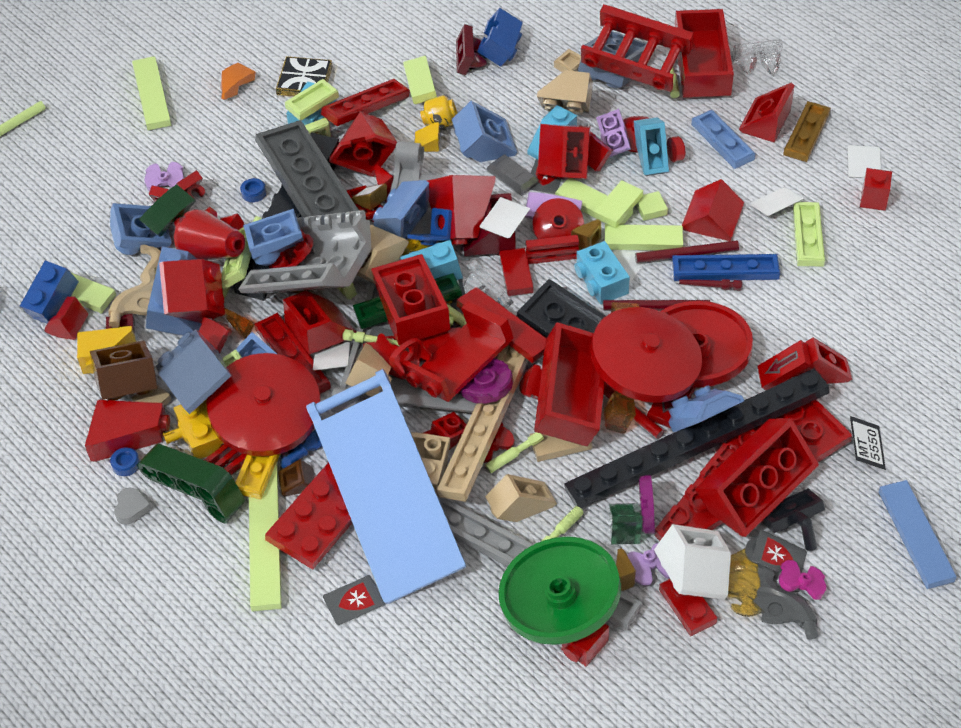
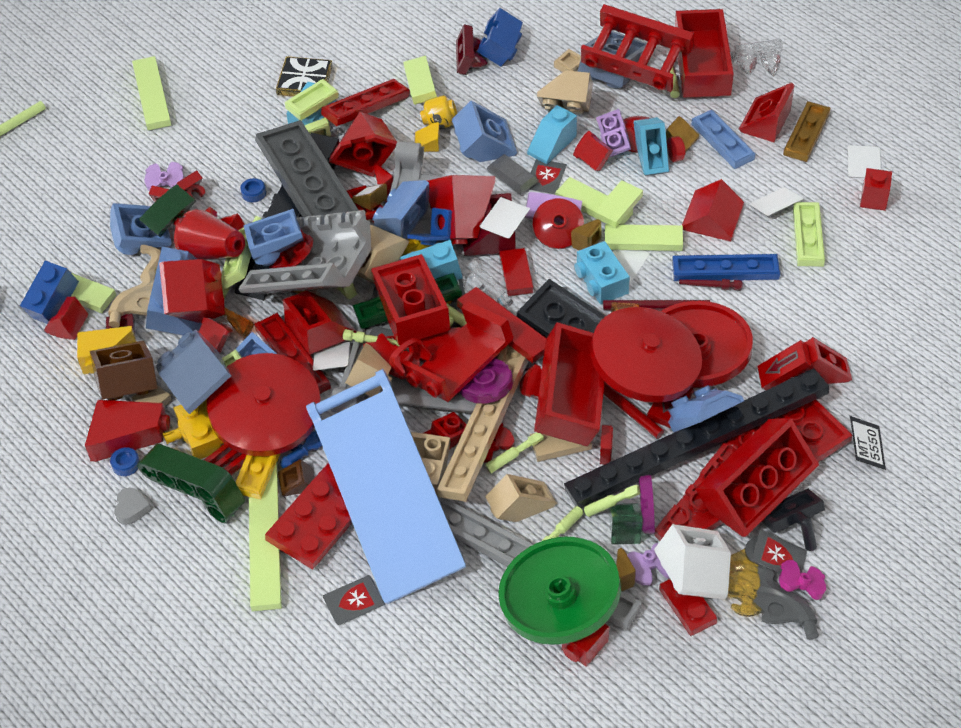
(233, 77): orange slope -> none
(552, 249): red tile -> none
(564, 150): red slope -> none
(606, 444): none -> red tile
(611, 500): none -> yellowish green piece
(619, 412): clear orange slope -> none
(652, 206): yellowish green tile -> none
(681, 128): none -> pearl gold slope
(690, 250): dark red bar -> none
(917, 534): medium blue tile -> none

